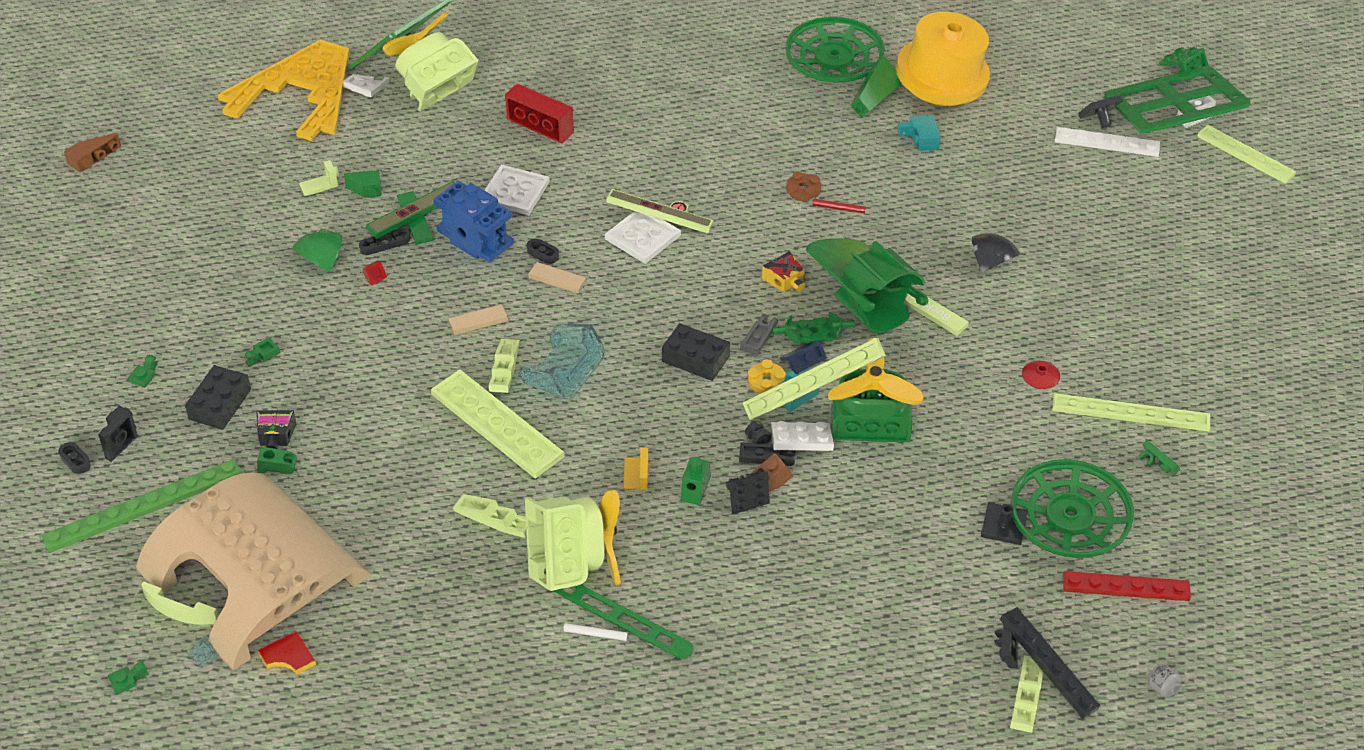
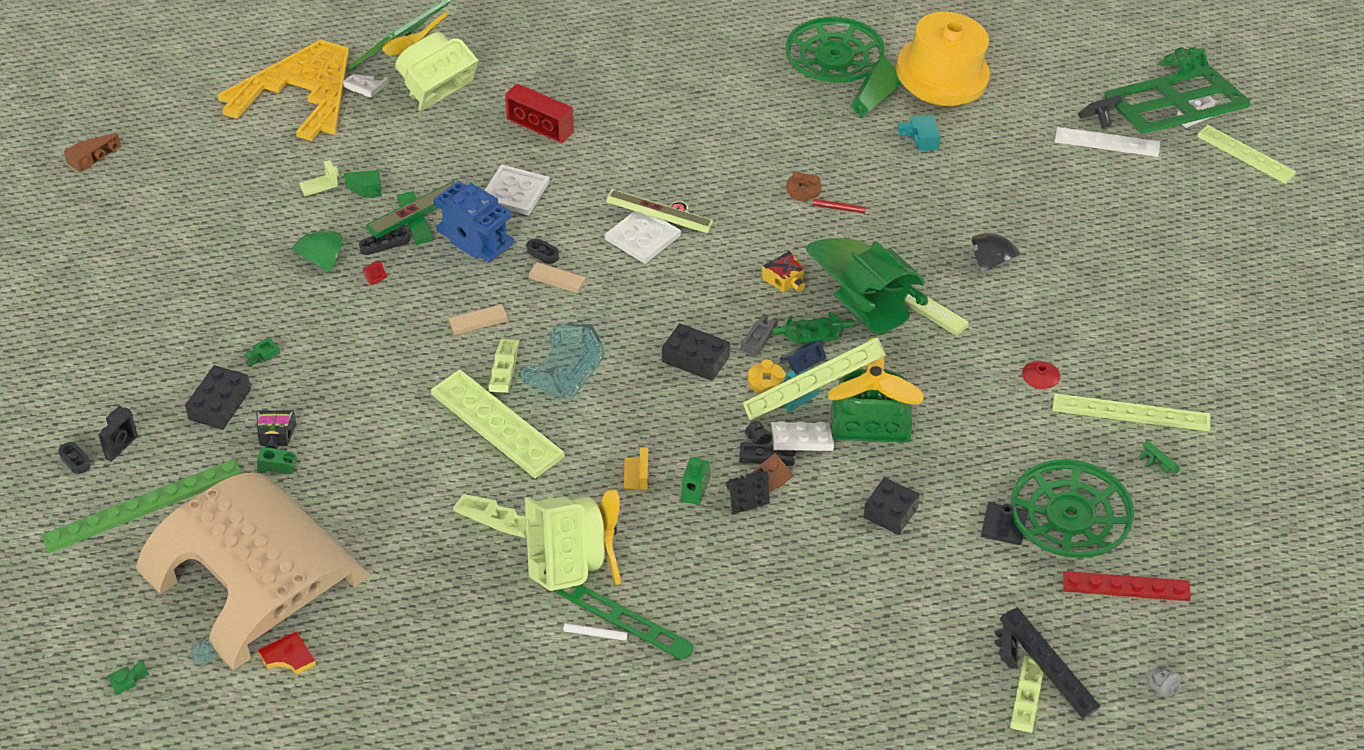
(144, 374): green plate -> none
(200, 614): yellowish green slope -> none
(891, 505): none -> black brick

